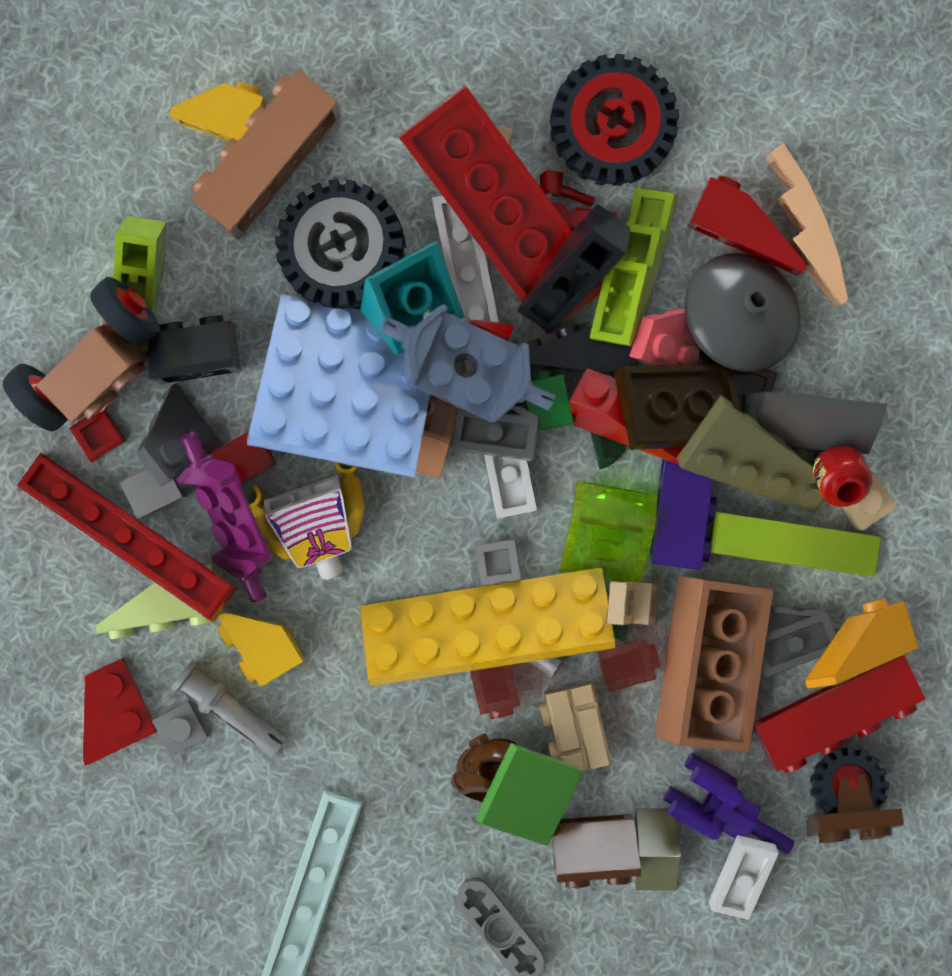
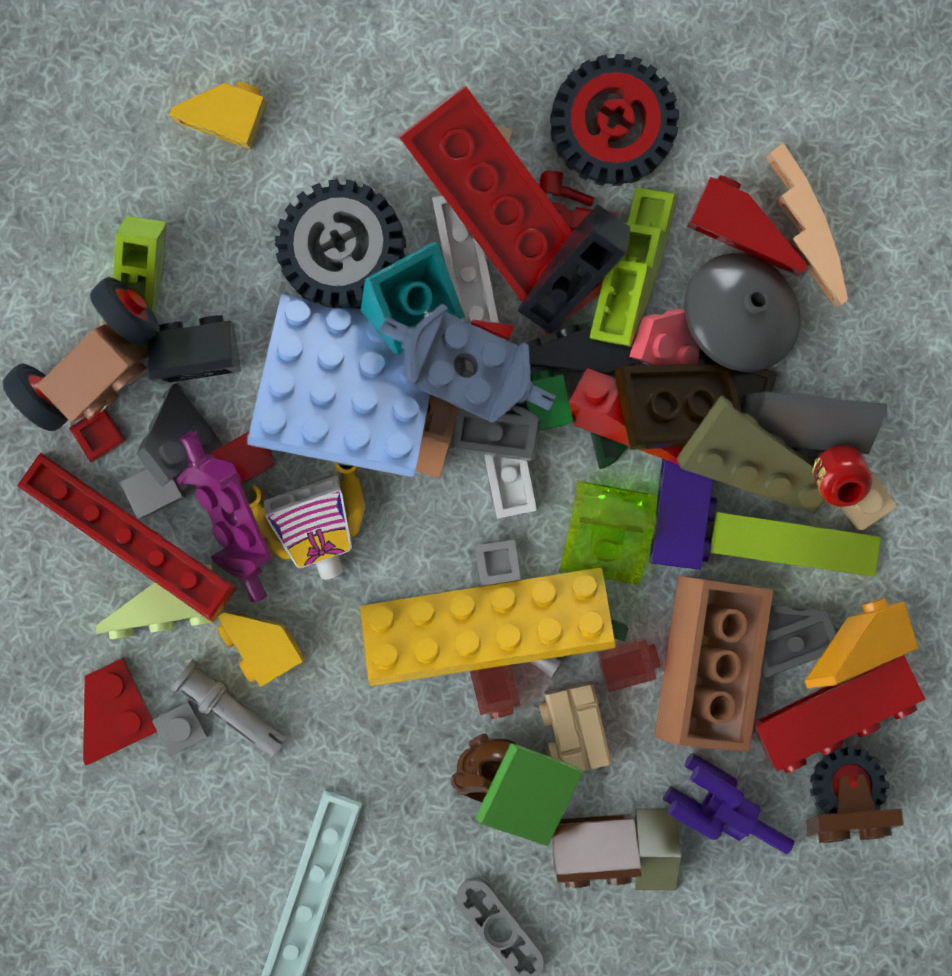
(266, 153): nougat slope -> none
(633, 603): tan slope -> none
(743, 877): white plate -> none

